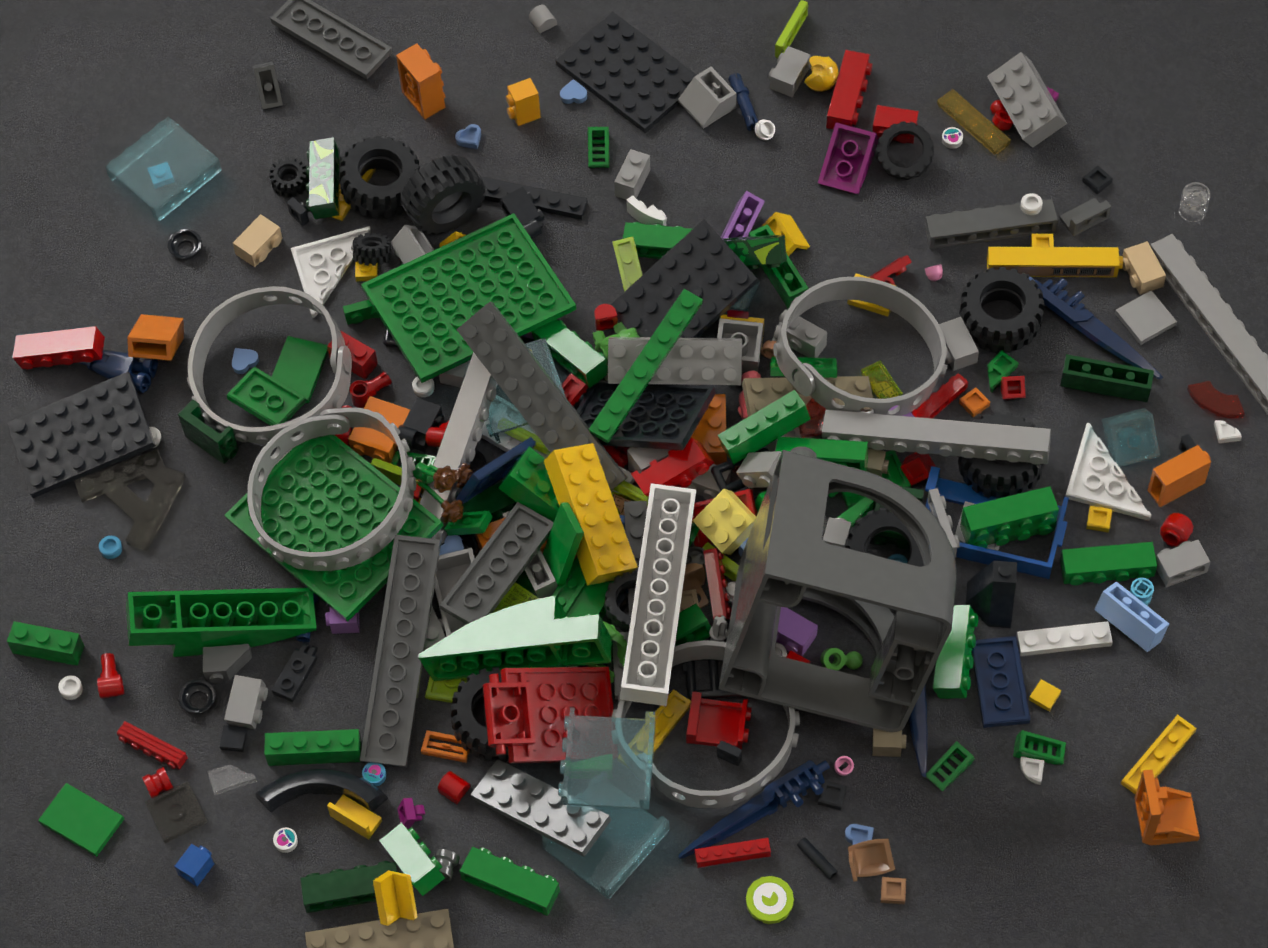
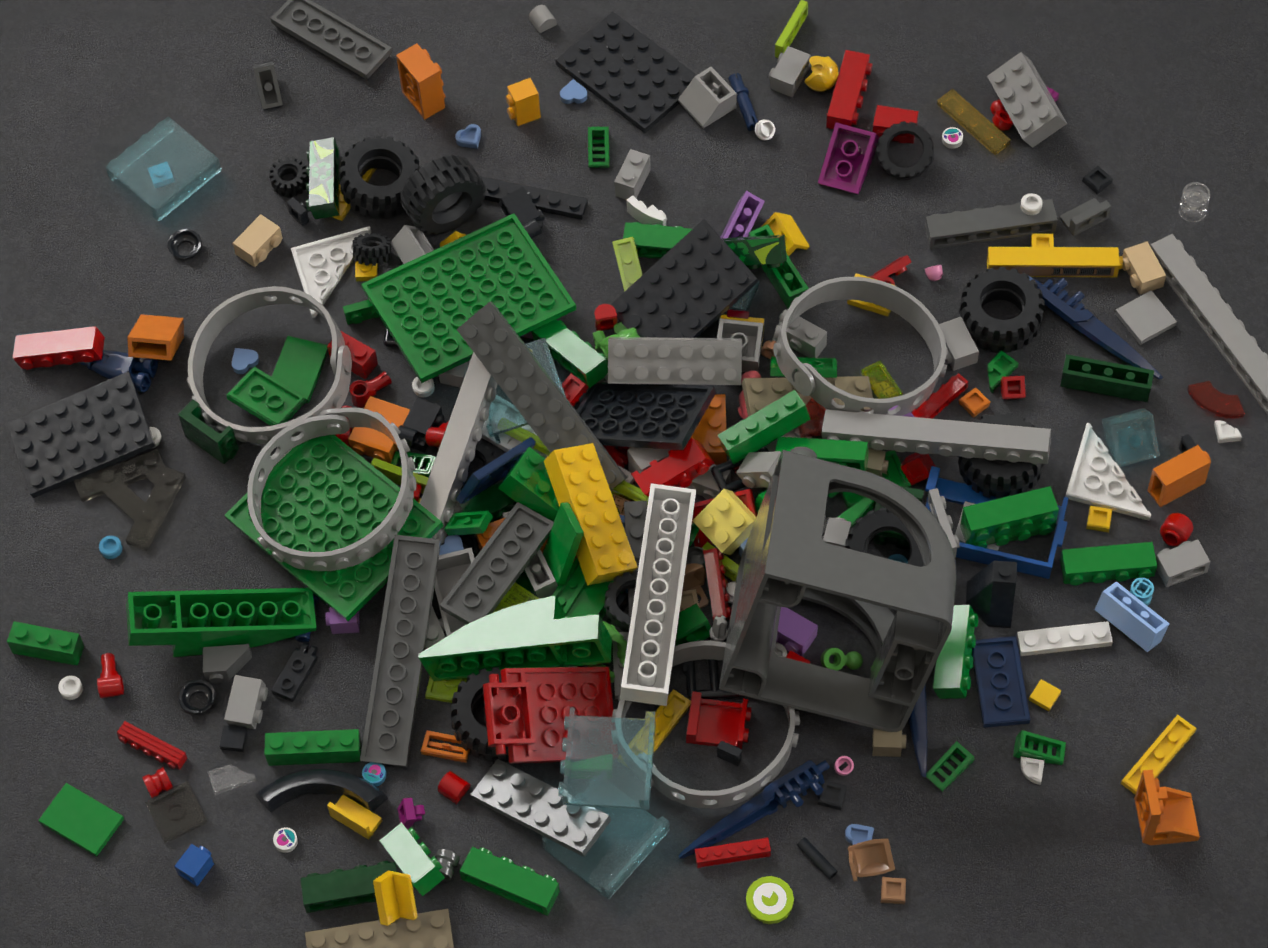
(444, 480): reddish brown plant -> none
(645, 366): green plate -> none

